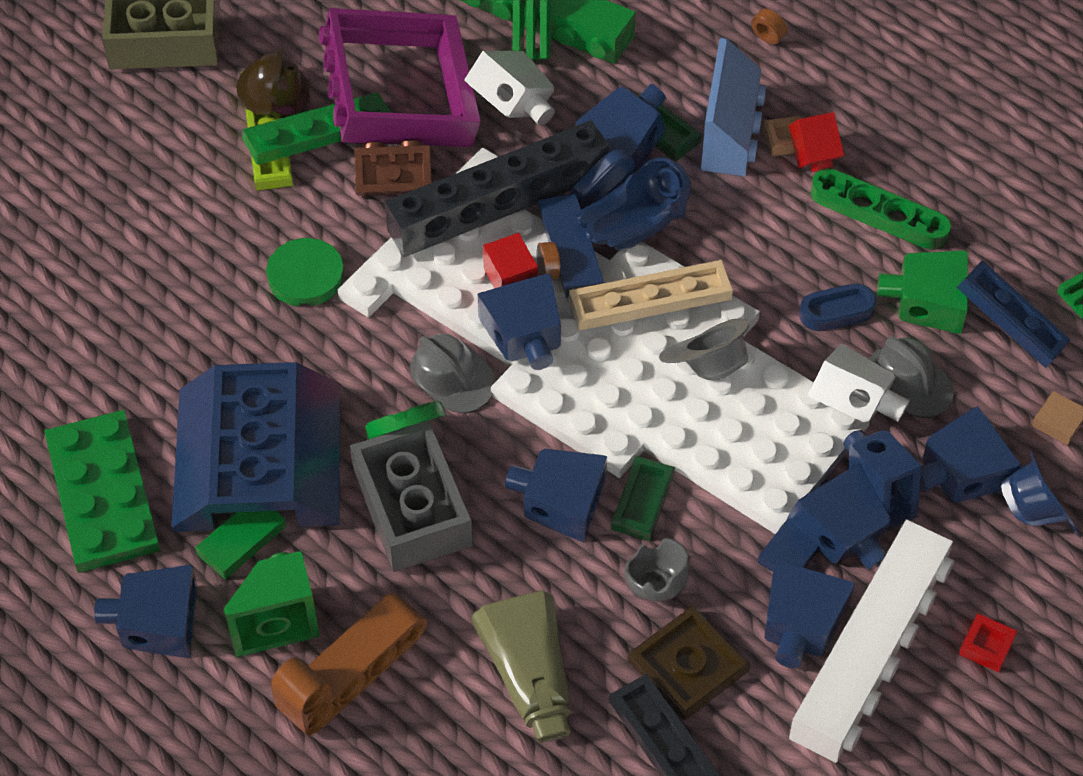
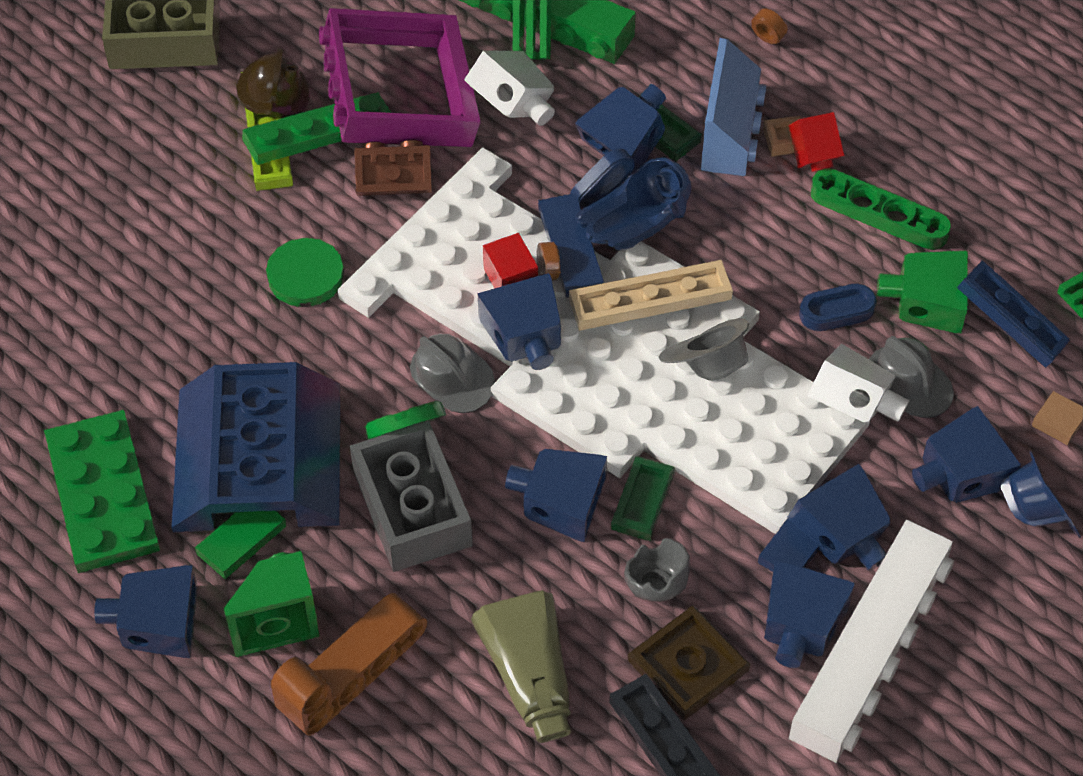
(493, 189): black brick -> none
(890, 470): dark blue torso -> none
(988, 642): red tile -> none

